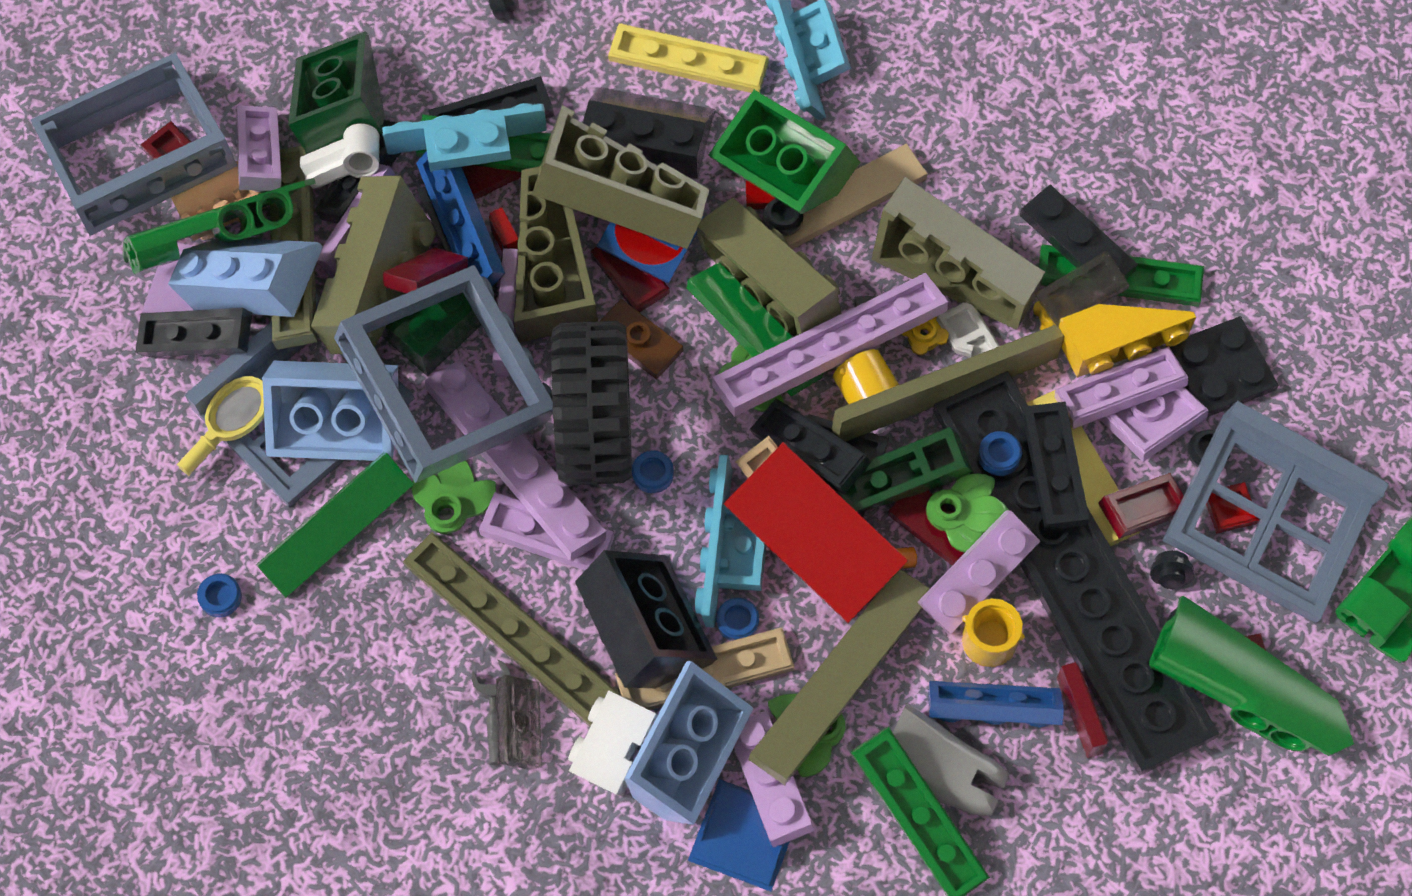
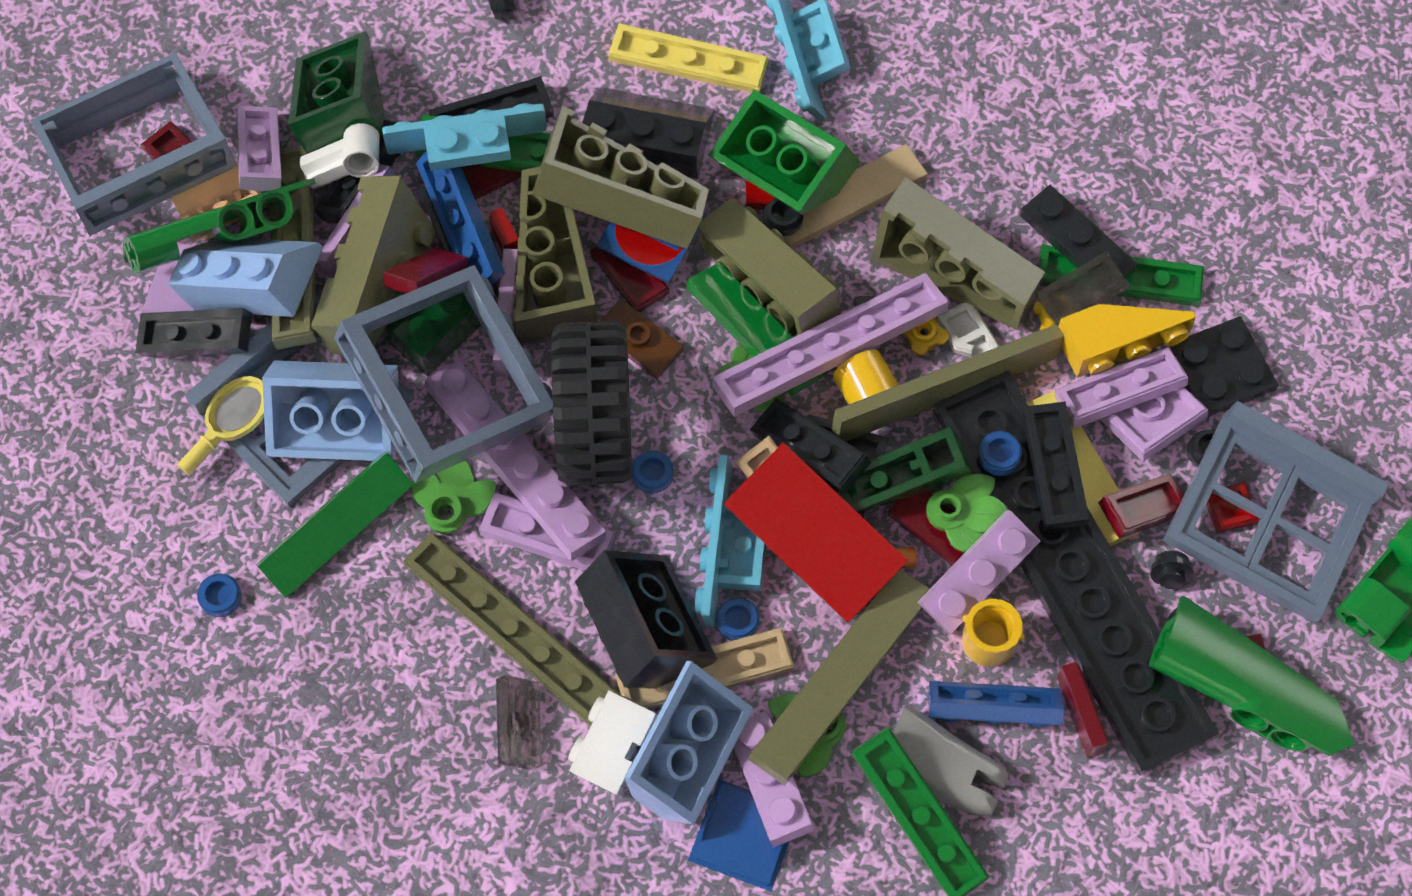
(488, 691): dark grey piece -> none

